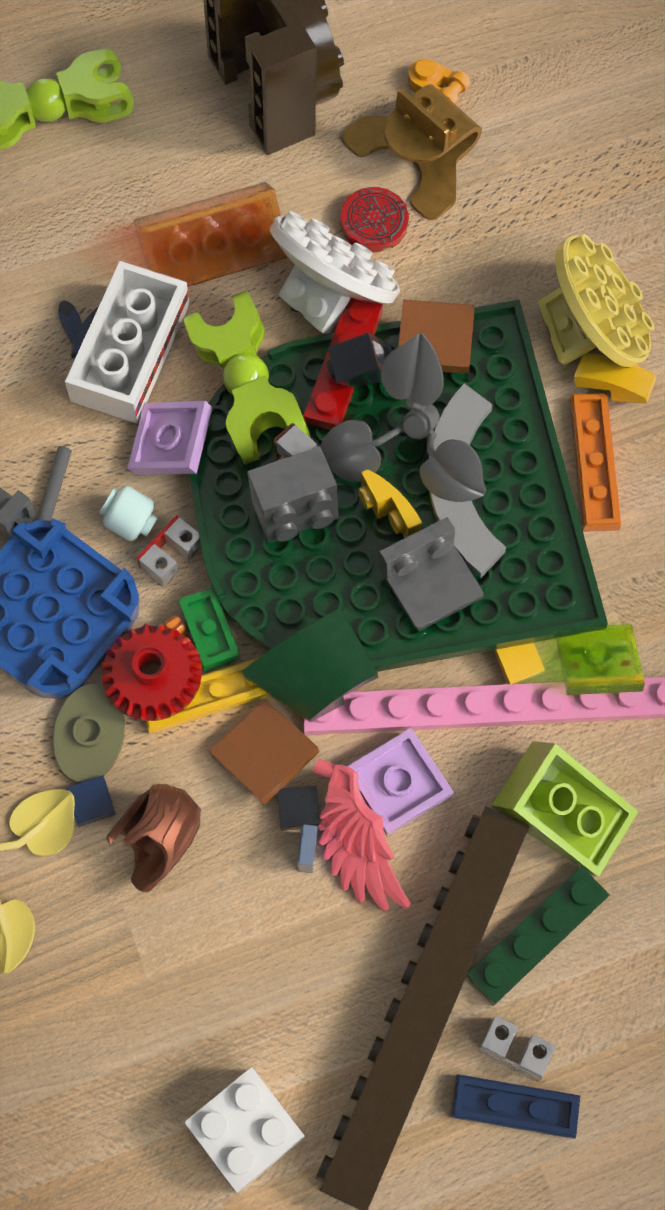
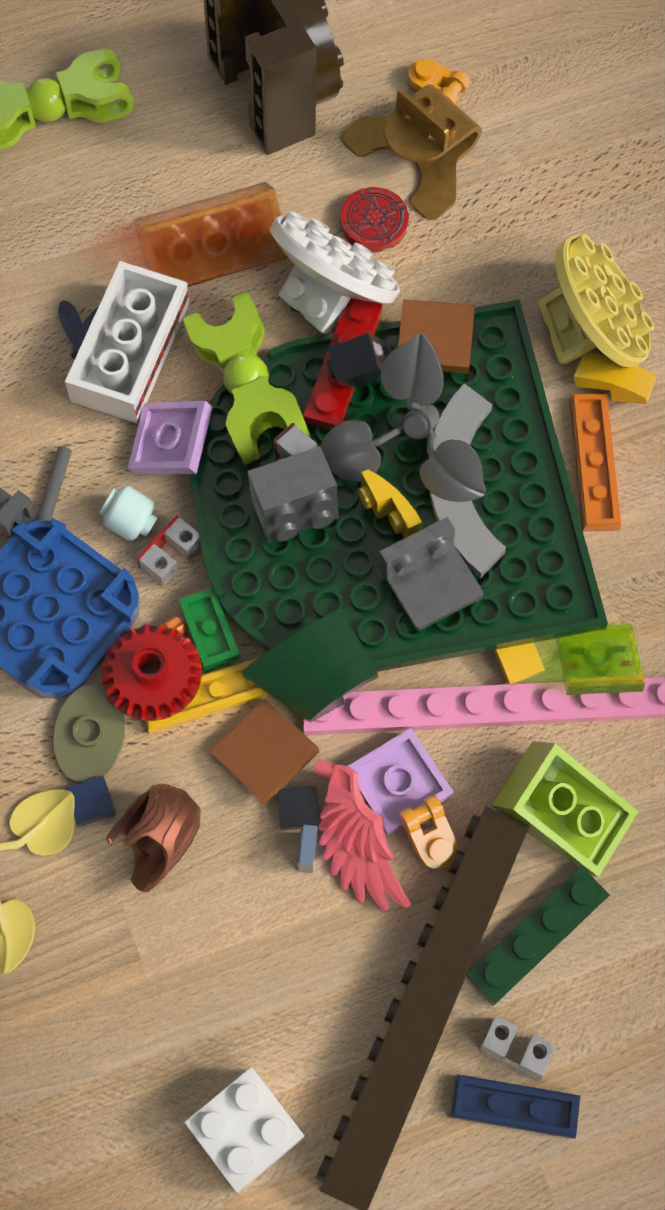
(435, 845): none -> light orange plate

